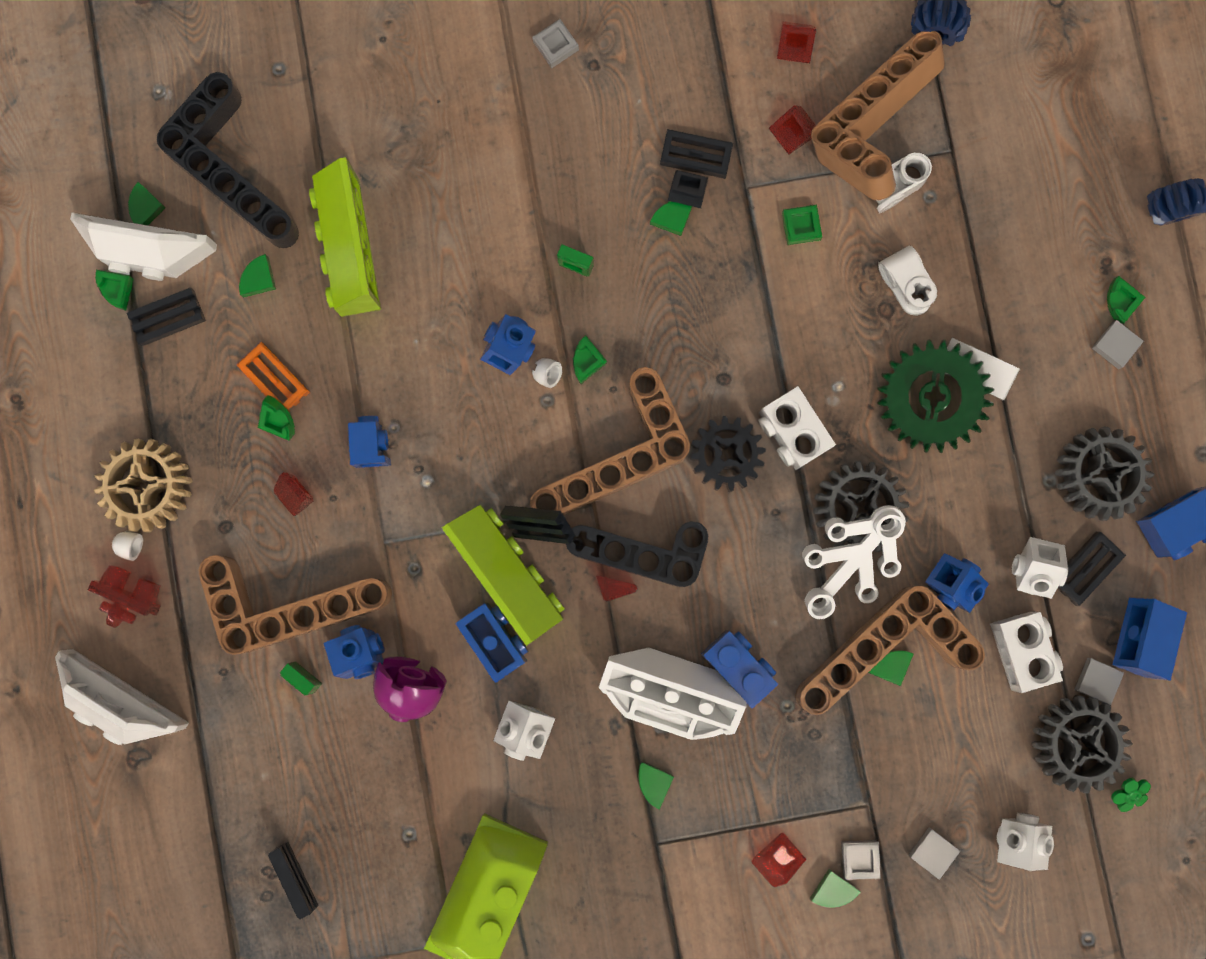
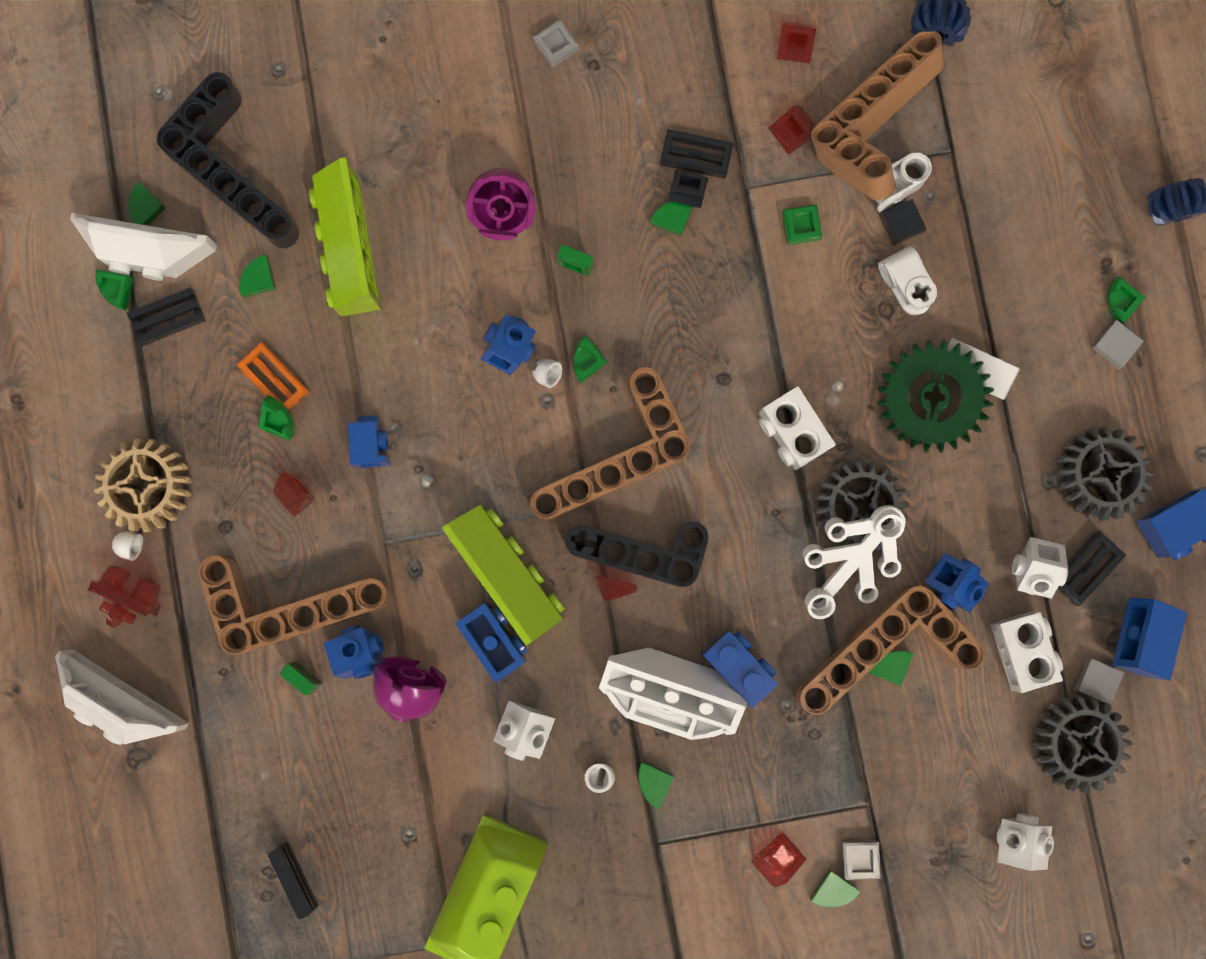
(500, 204): none -> magenta cylinder
(538, 524): black tile -> none
(593, 776): none -> white hinge
(740, 464): black gear -> none
(902, 222): none -> black tile
(934, 853): light grey tile -> none
(1132, 793): green plant -> none

